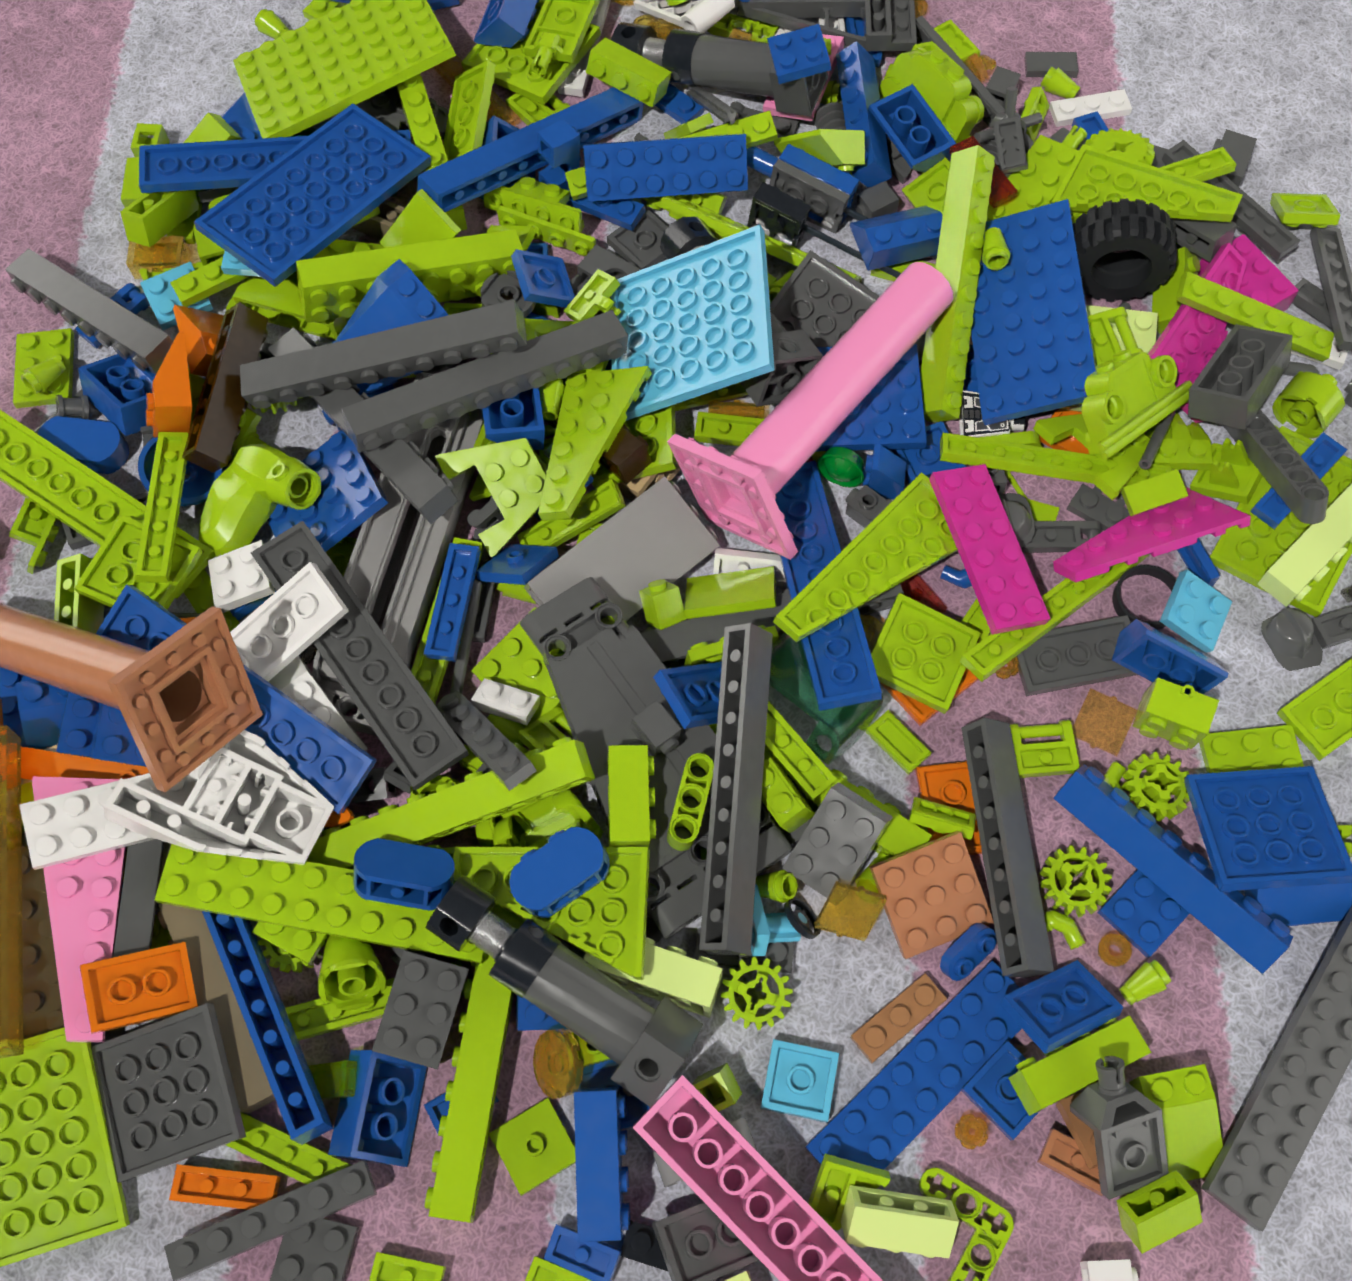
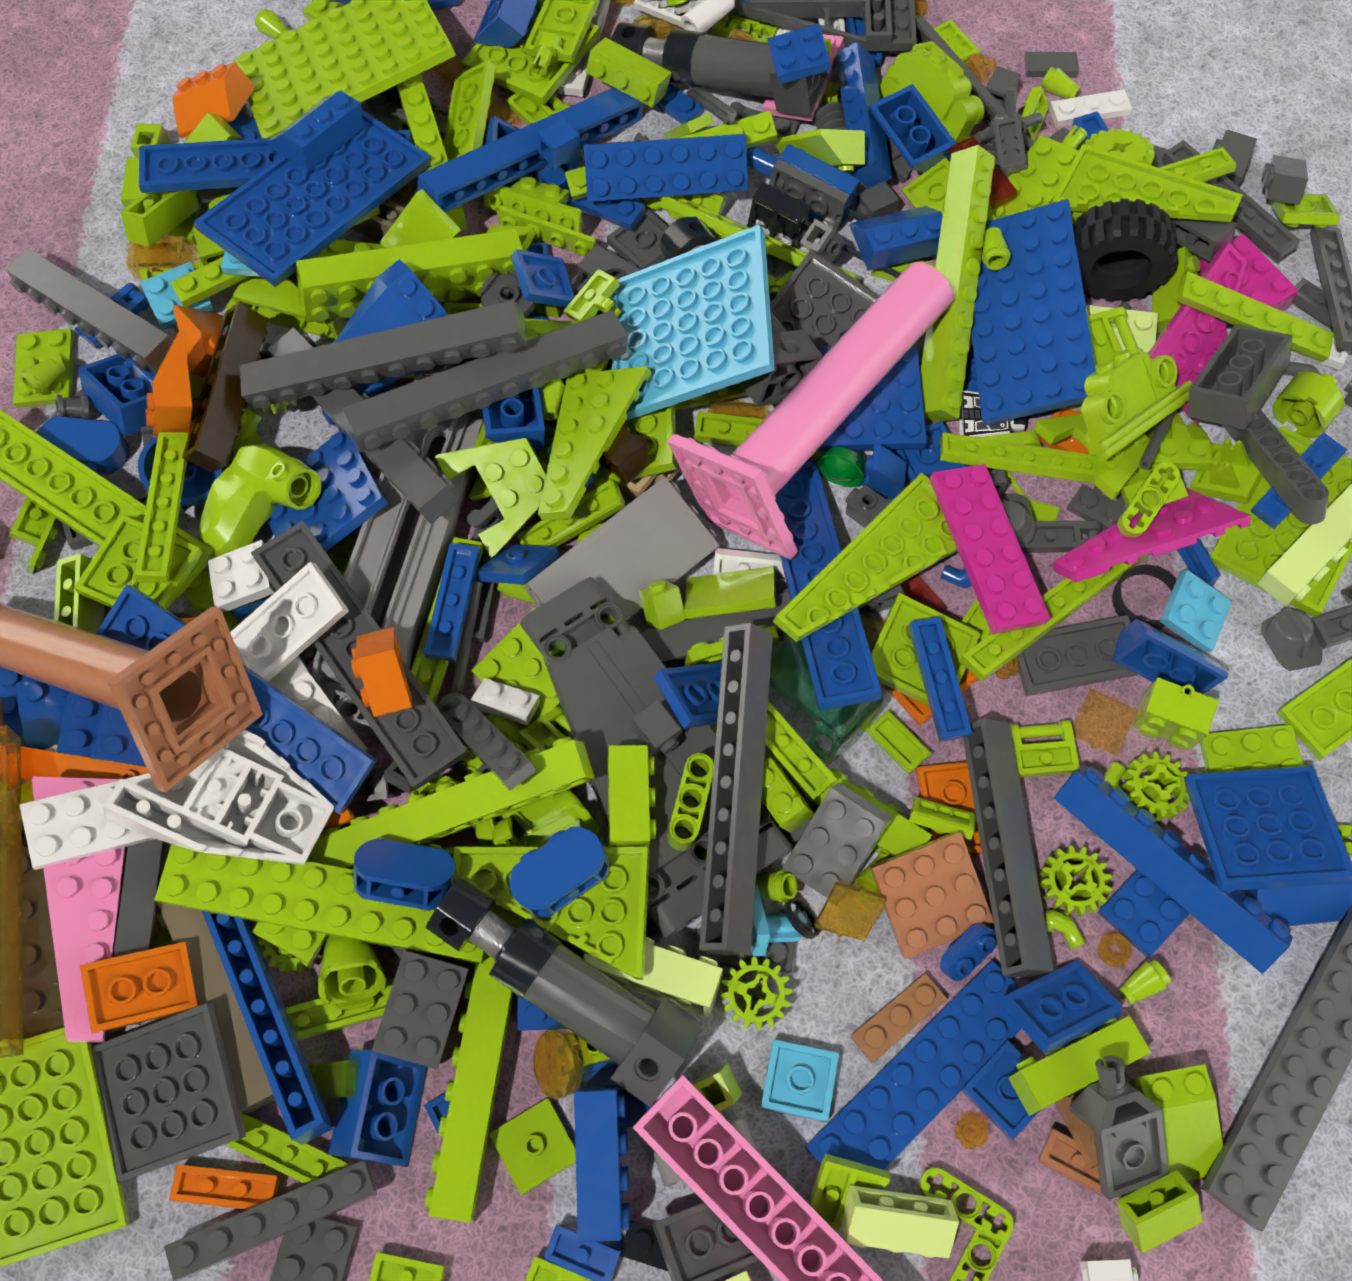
(216, 92): none -> orange slope
(319, 130): none -> blue slope
(382, 672): none -> orange brick
(829, 245): none -> dark grey brick
(939, 679): none -> blue plate
(1136, 504): none -> lime beam
(1285, 179): none -> dark grey brick

